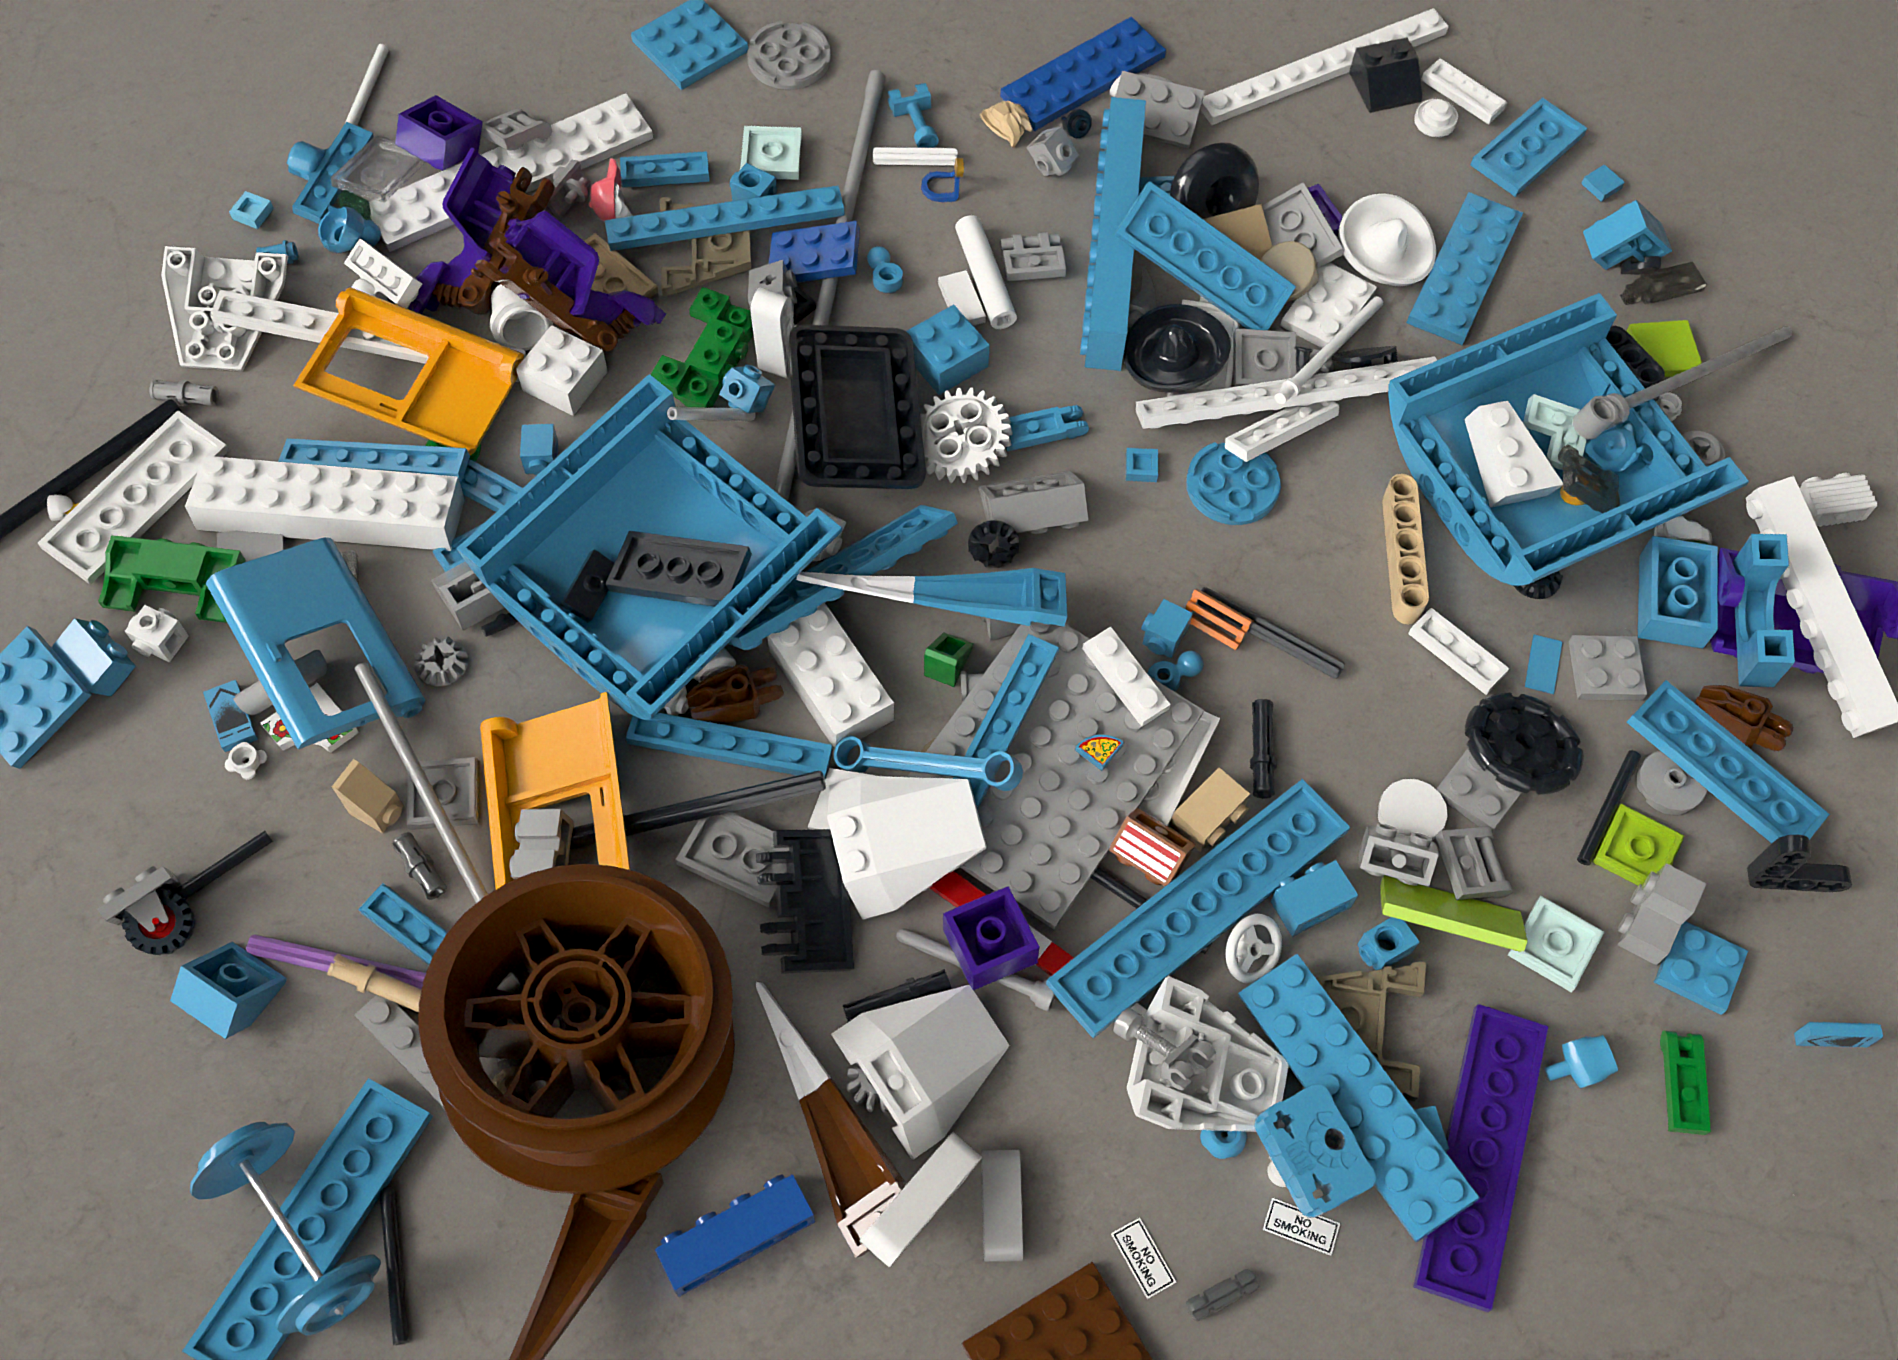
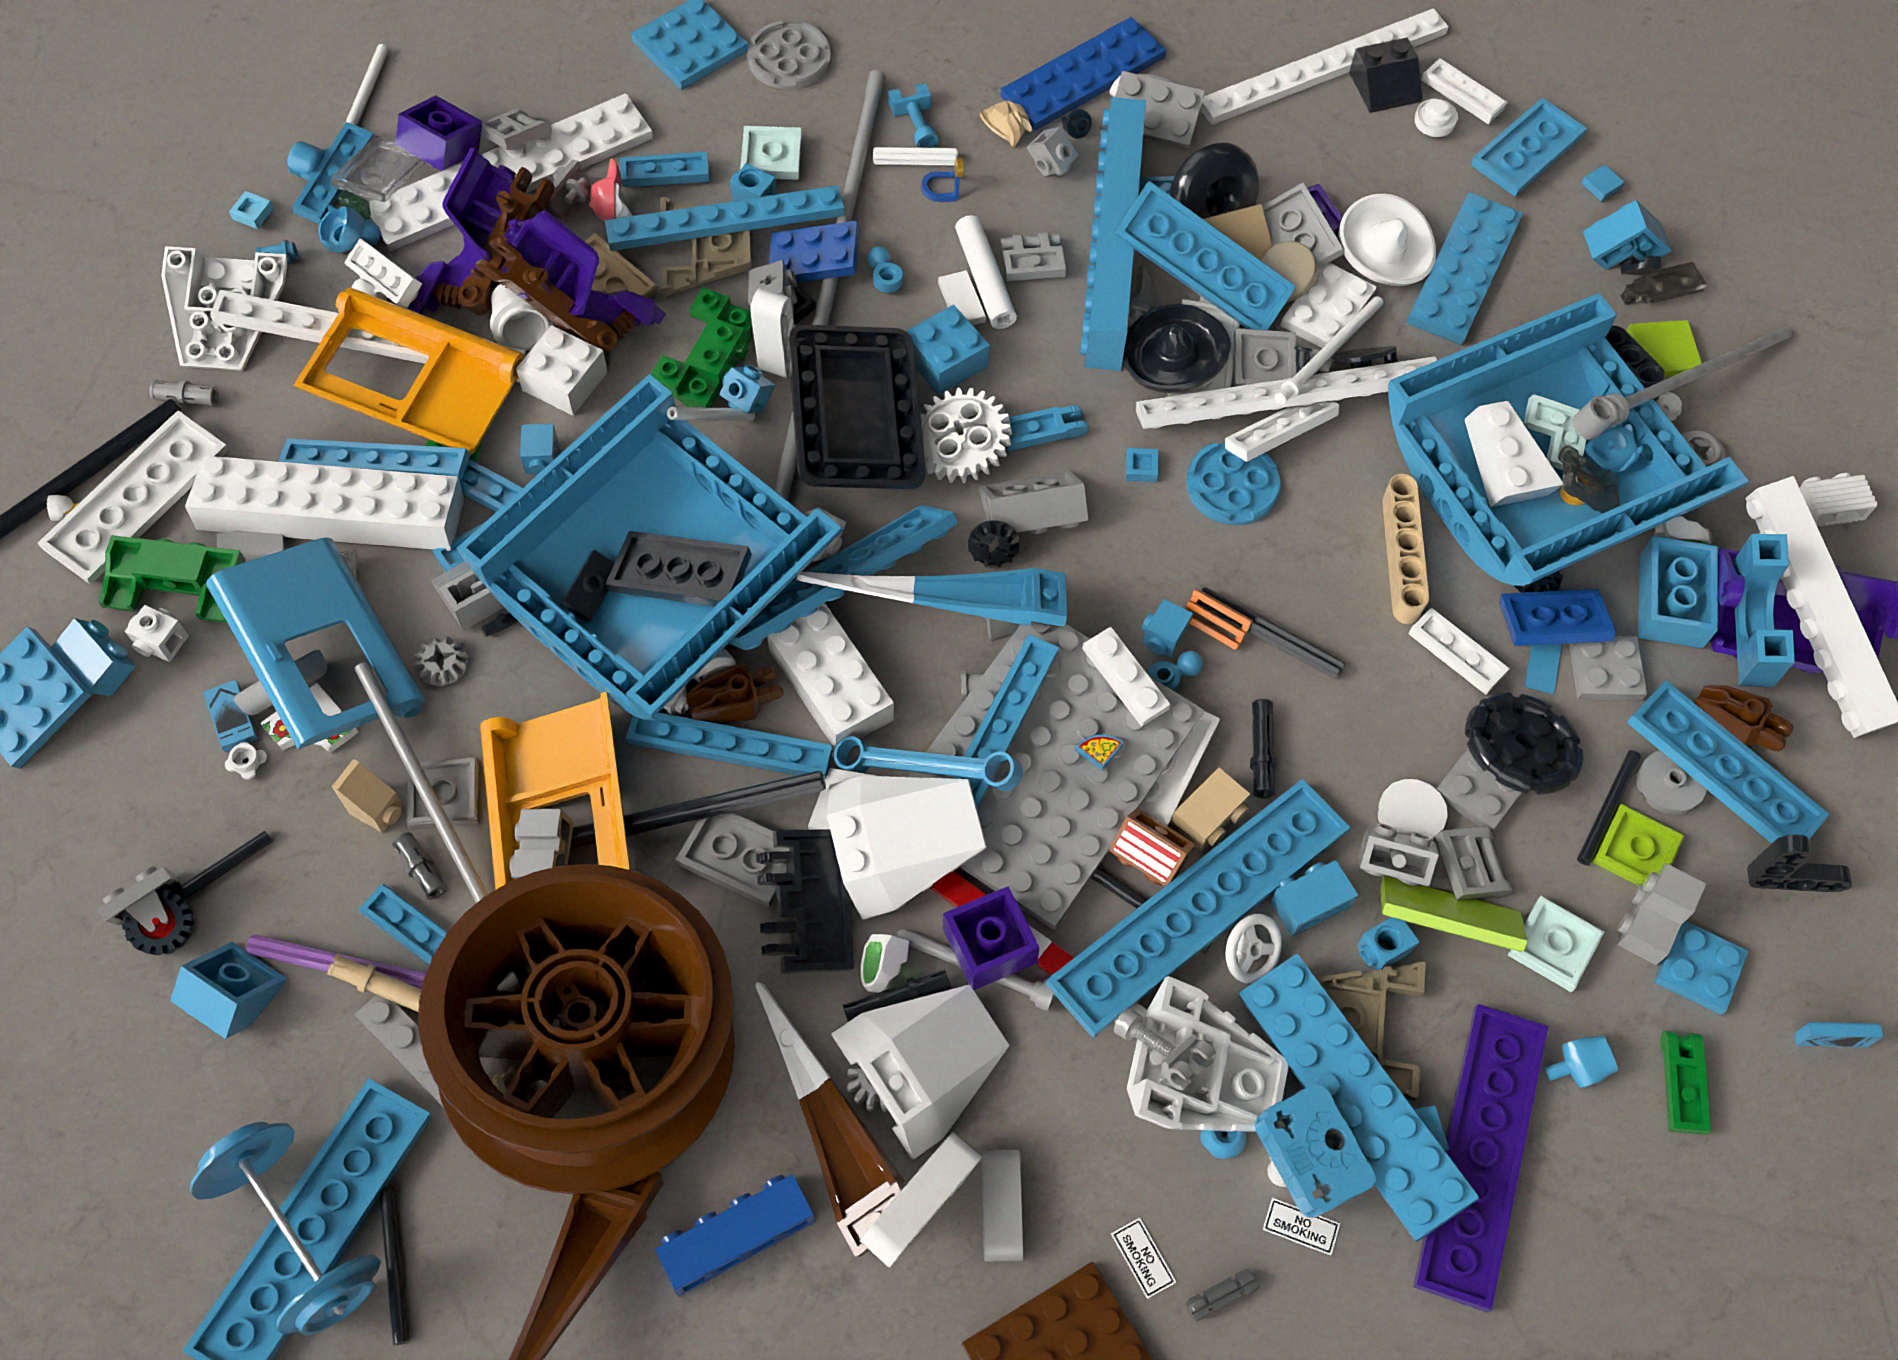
(882, 961): none -> white rock
(946, 658): green slope -> none
(1557, 617): none -> blue plate

